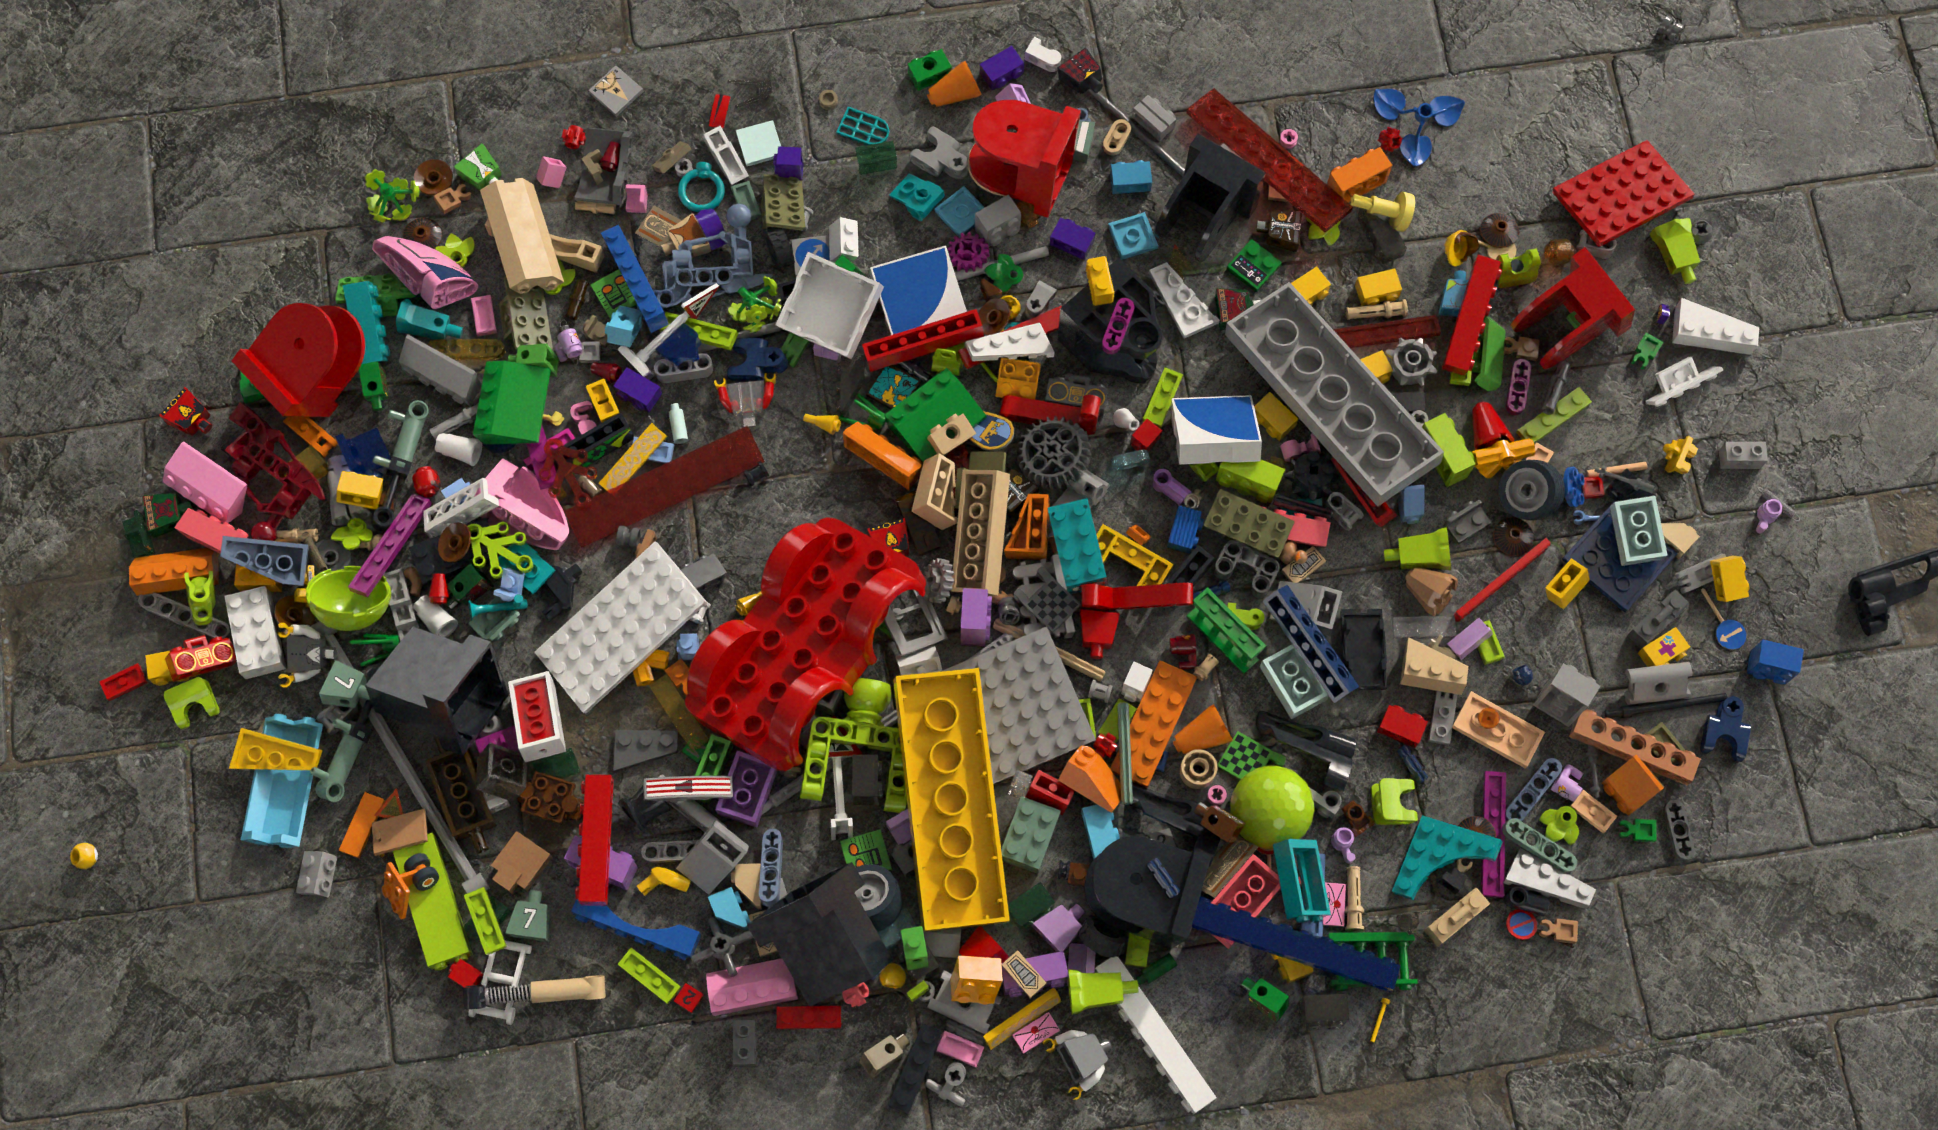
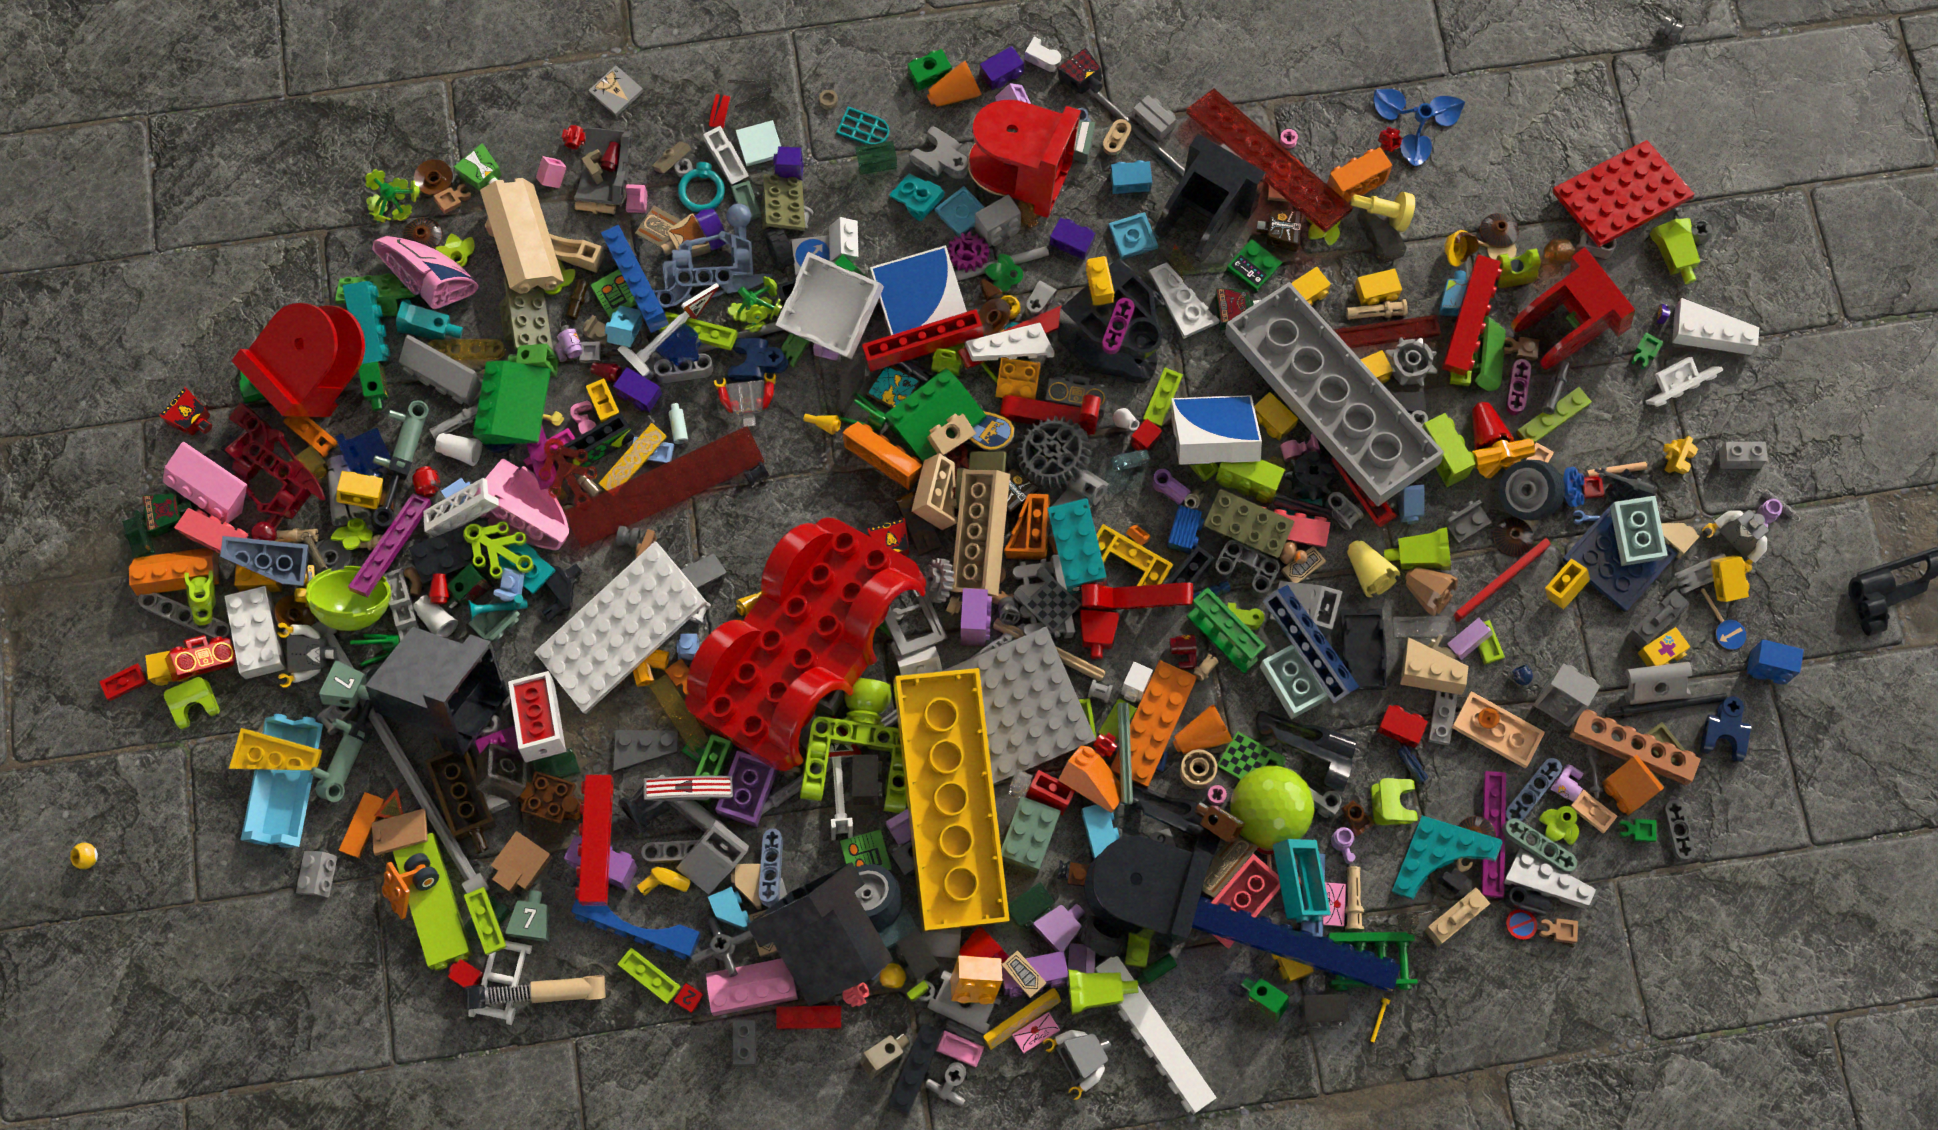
(454, 542): reddish brown dish -> none
(484, 315): bright pink tile -> none
(914, 948): bright green torso -> none
(1163, 877): dark blue axle -> none
(1372, 569): none -> light yellow cone
(1745, 532): none -> torso

